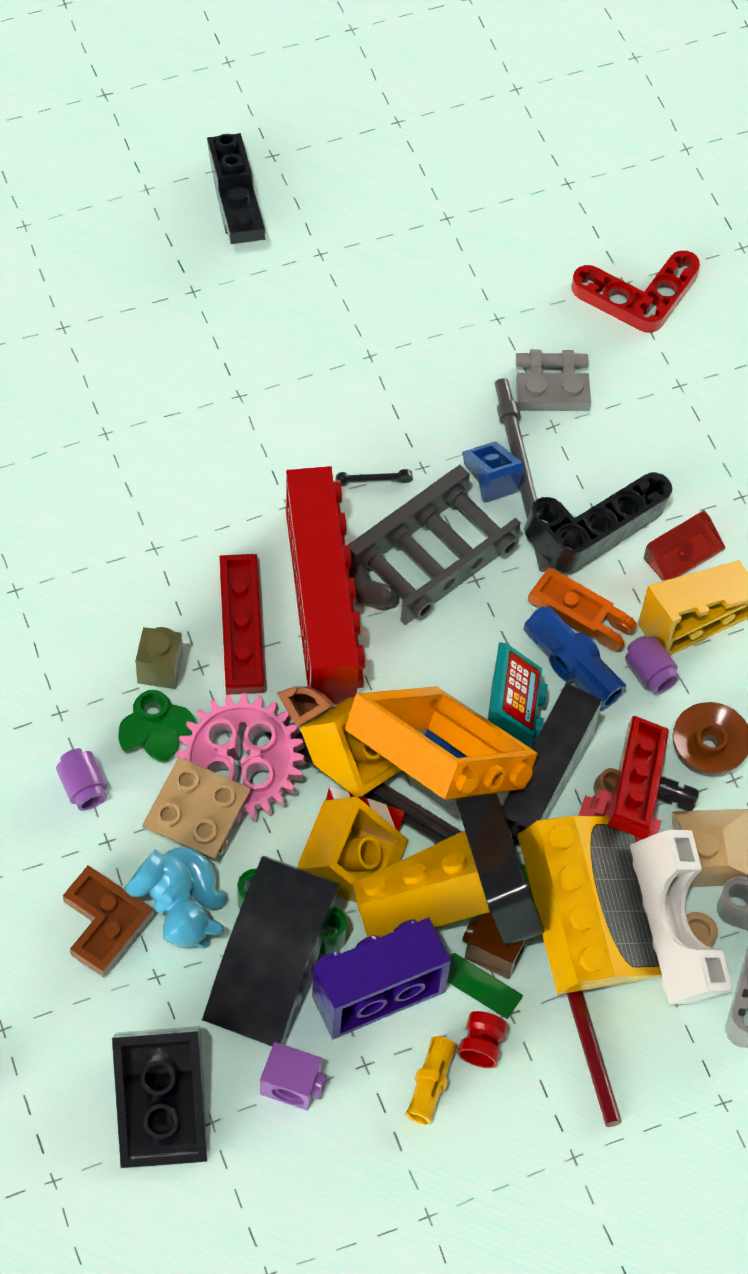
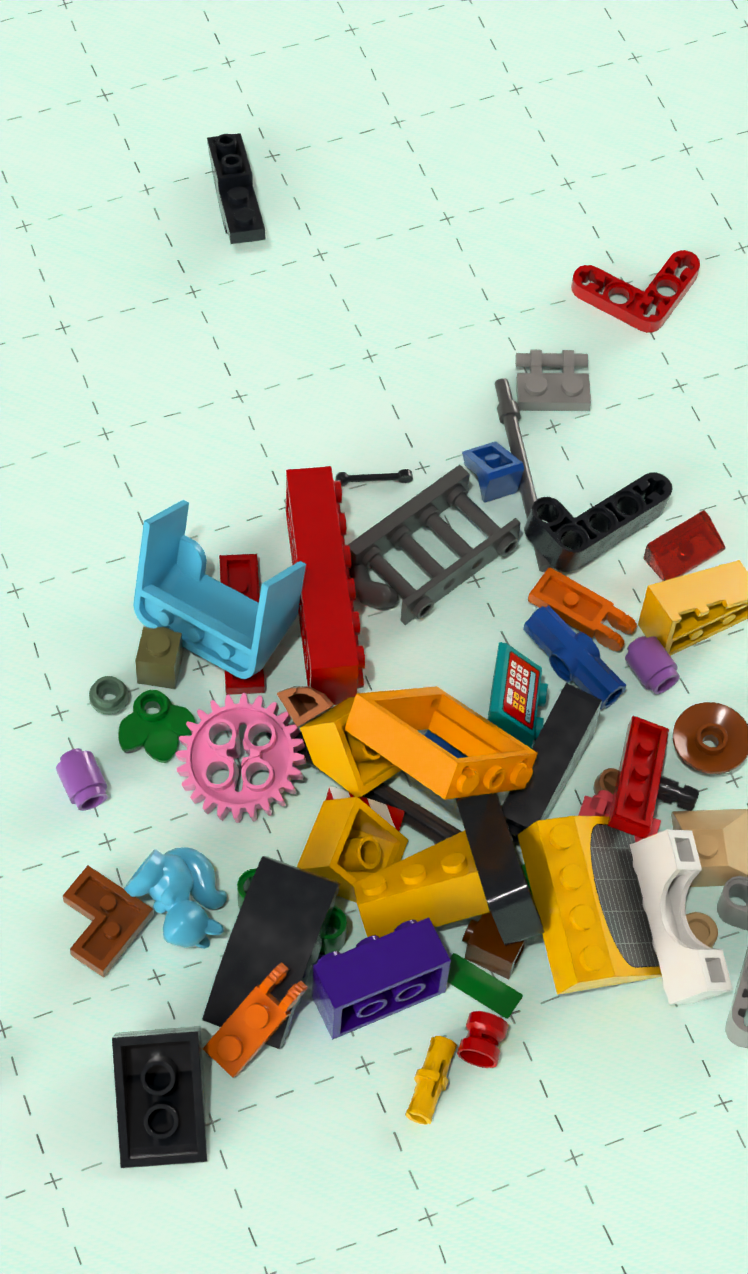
(104, 686): none -> sand green plate
(196, 808): tan hinge -> none
(210, 615): none -> medium azure windscreen
(253, 1023): none -> orange hinge
(292, 1076): medium lavender brick -> none
(594, 1059): dark red bar -> none

